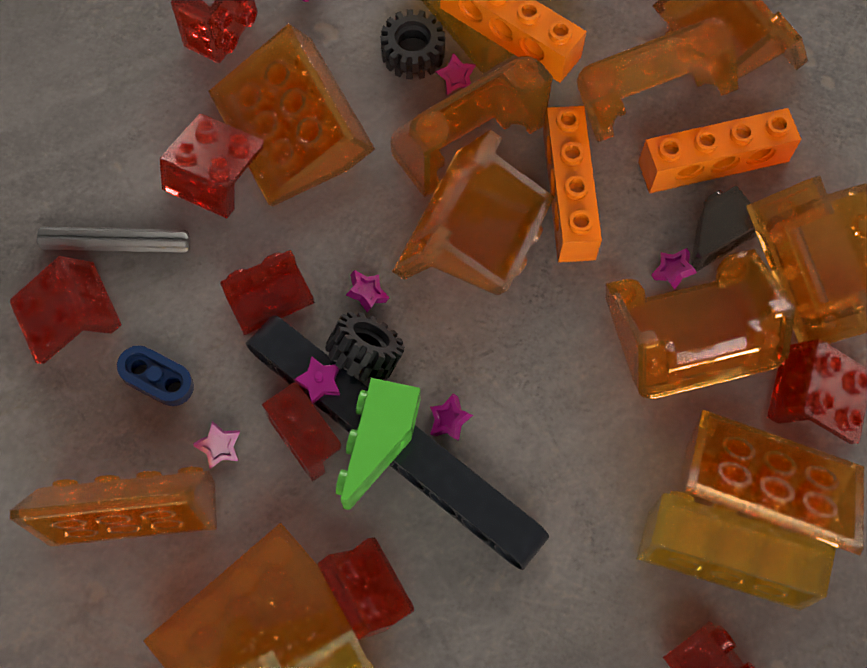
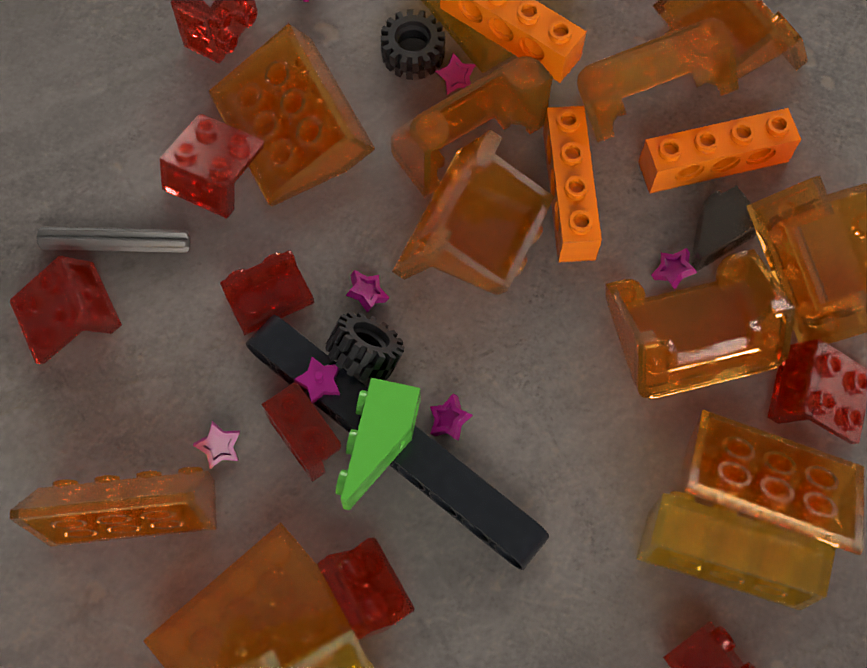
(157, 377): dark blue plate -> none

